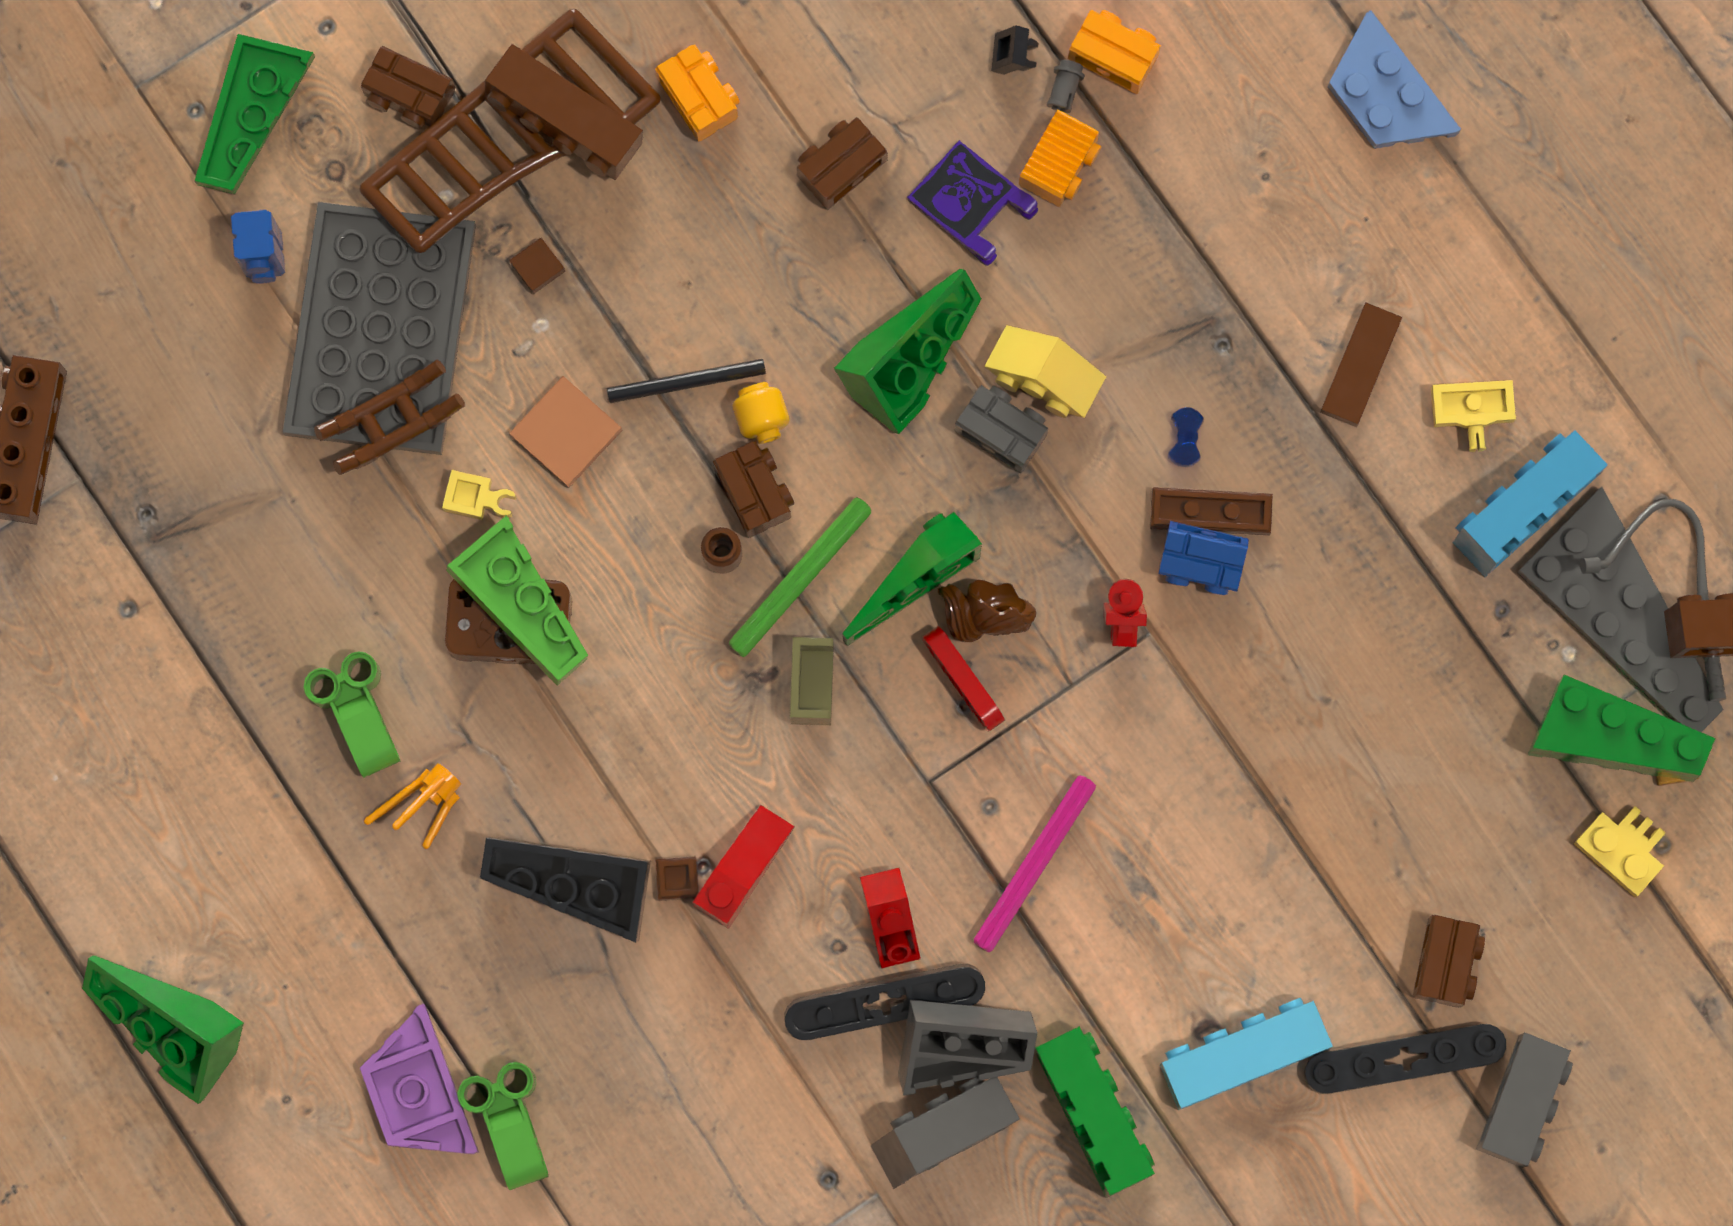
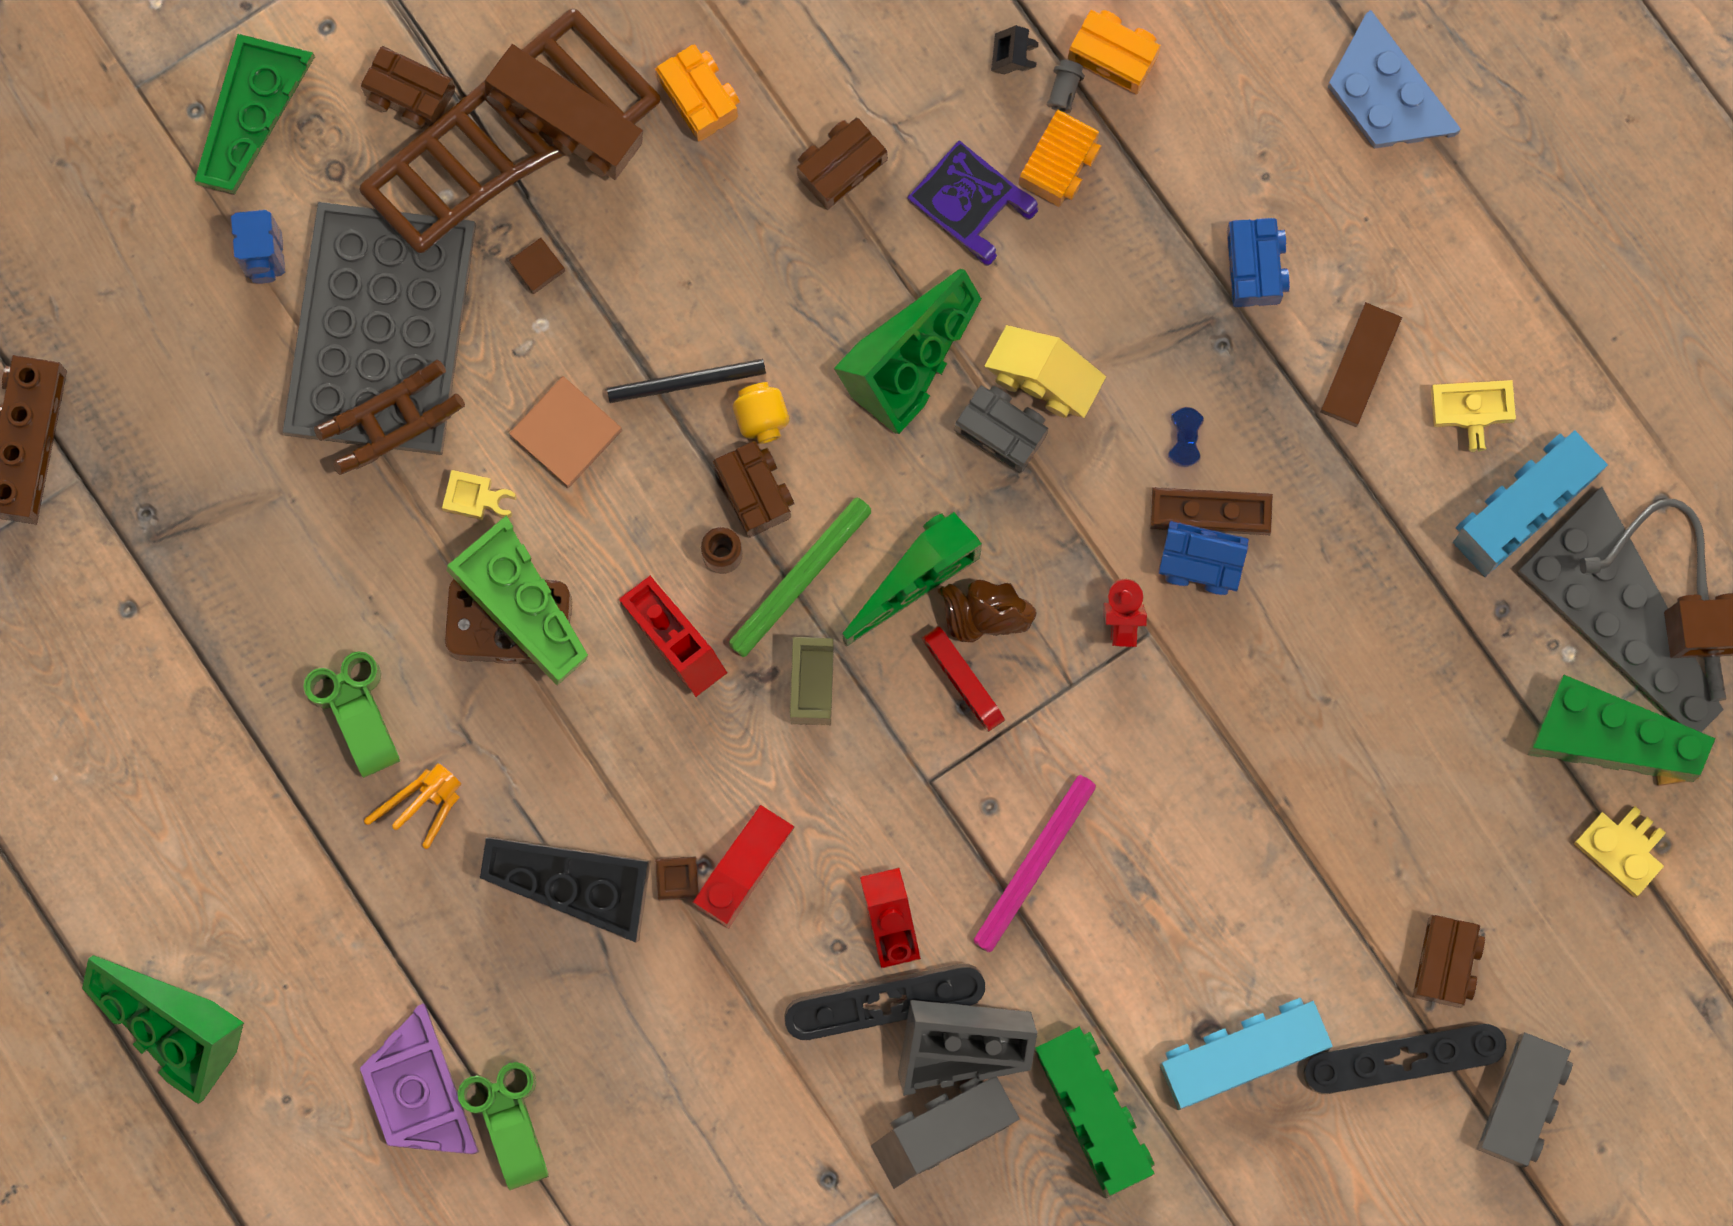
(673, 636): none -> red slope
(1255, 262): none -> blue brick

